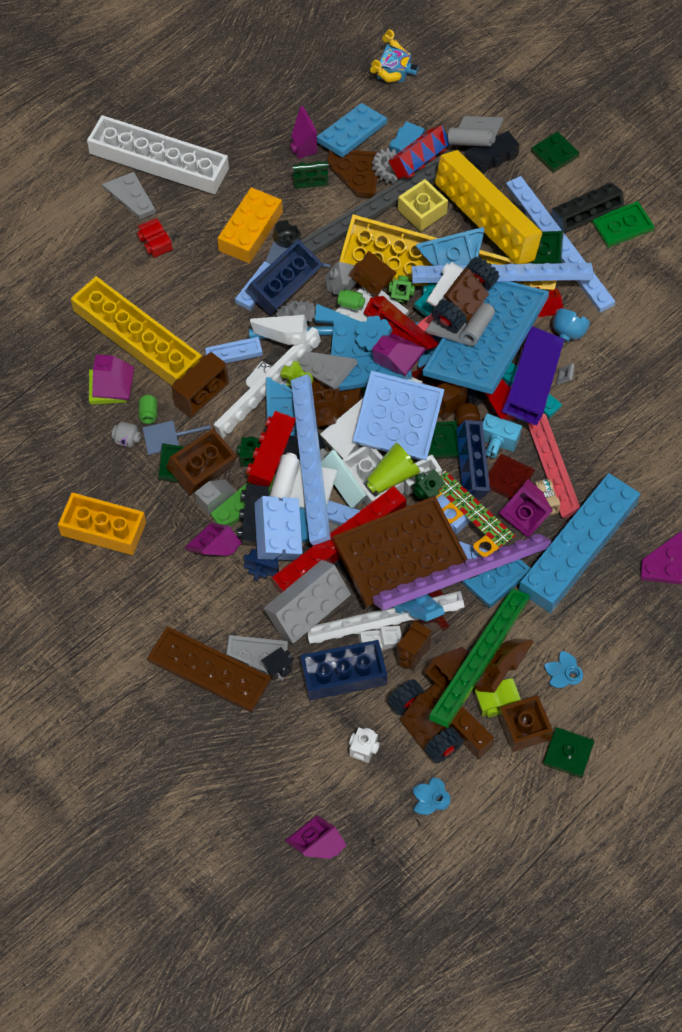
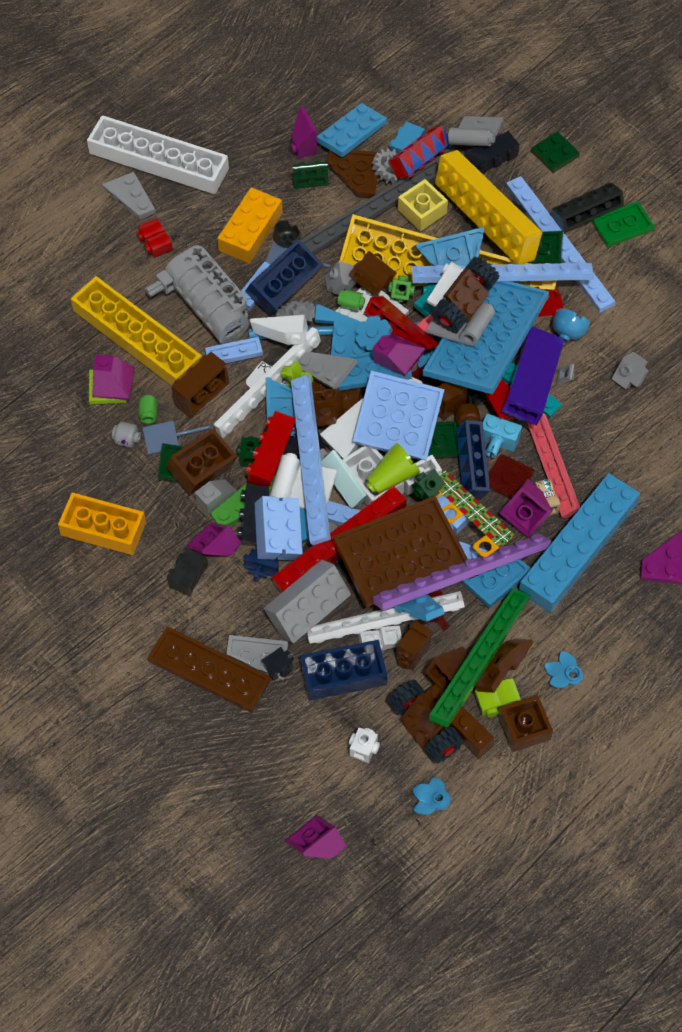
(187, 571): none -> pearl dark grey brick
(205, 293): none -> light grey piece
(394, 62): torso -> none
(569, 752): dark green plate -> none
(631, 371): none -> light grey brick

